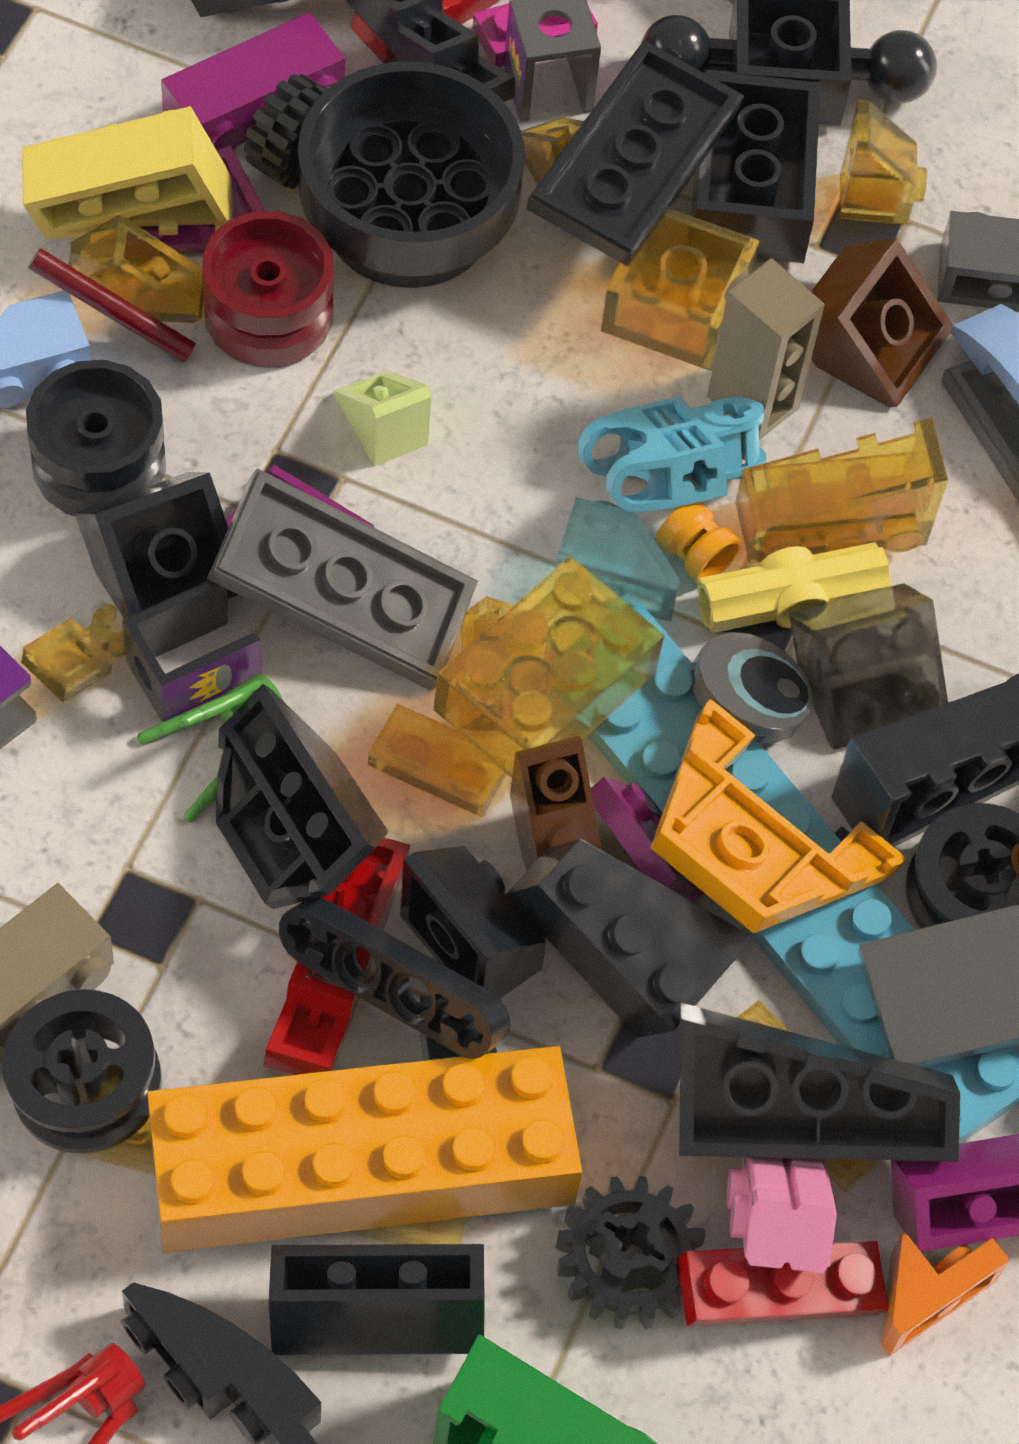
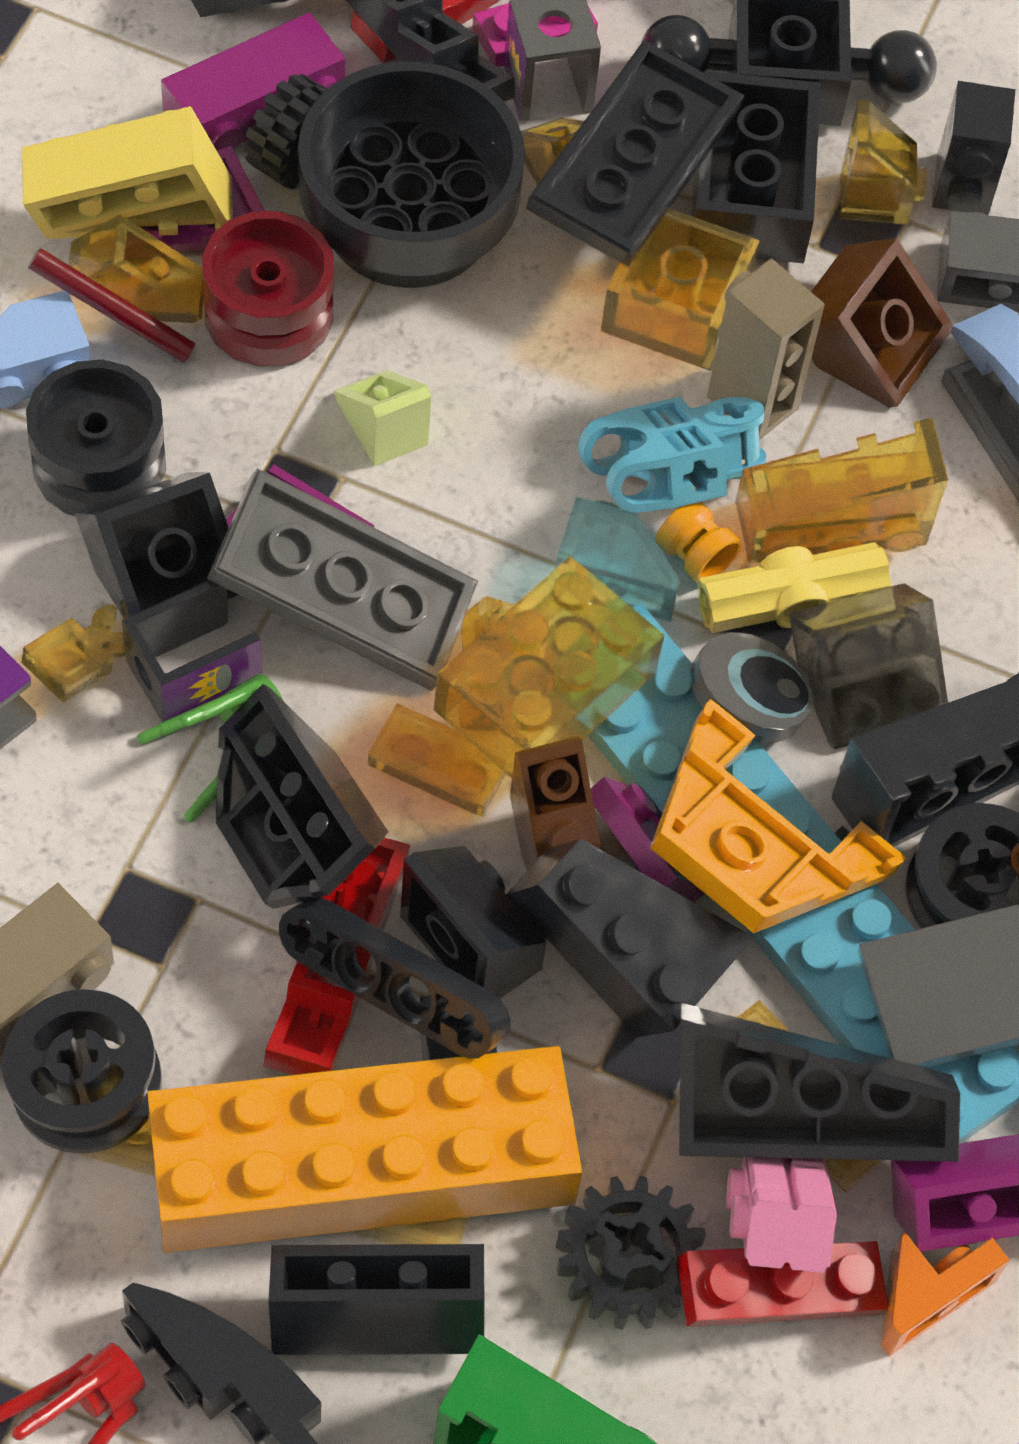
(973, 147): none -> black brick

